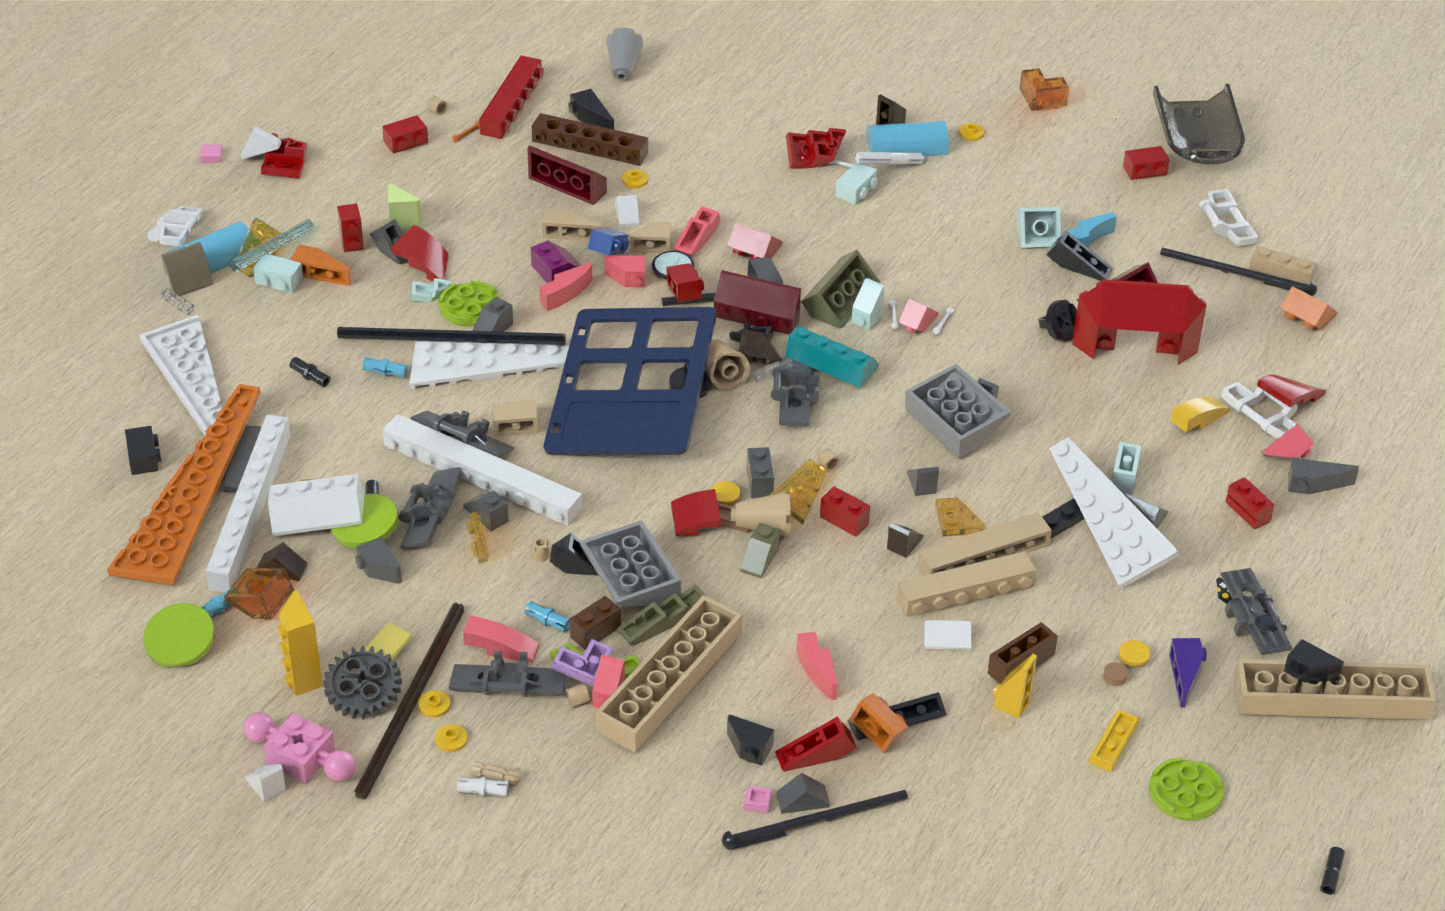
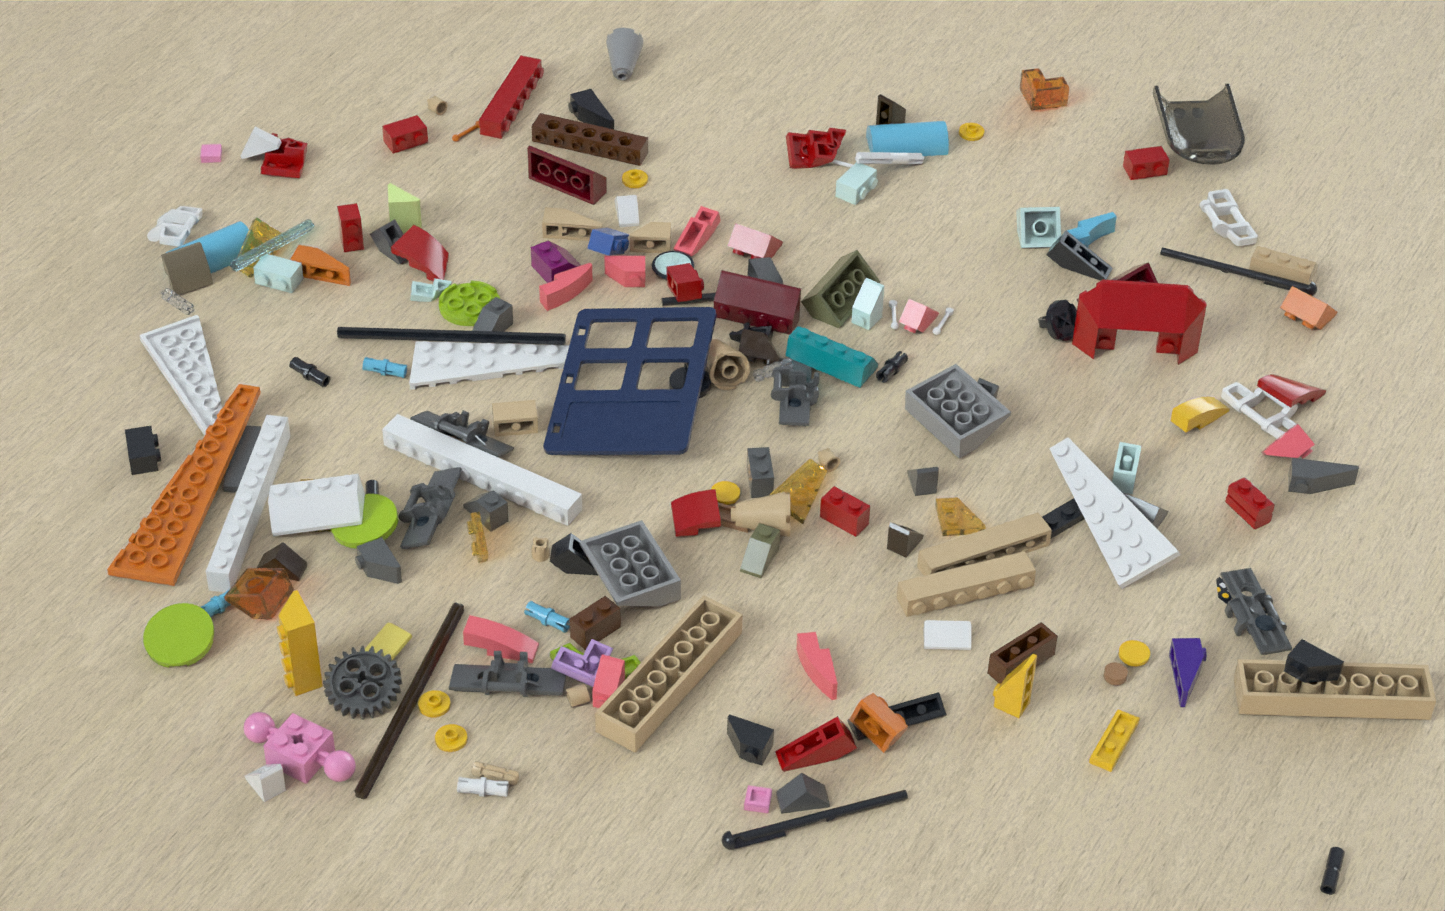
(661, 617): olive slope -> none
(891, 366): none -> black pin
(1186, 789): lime tile -> none

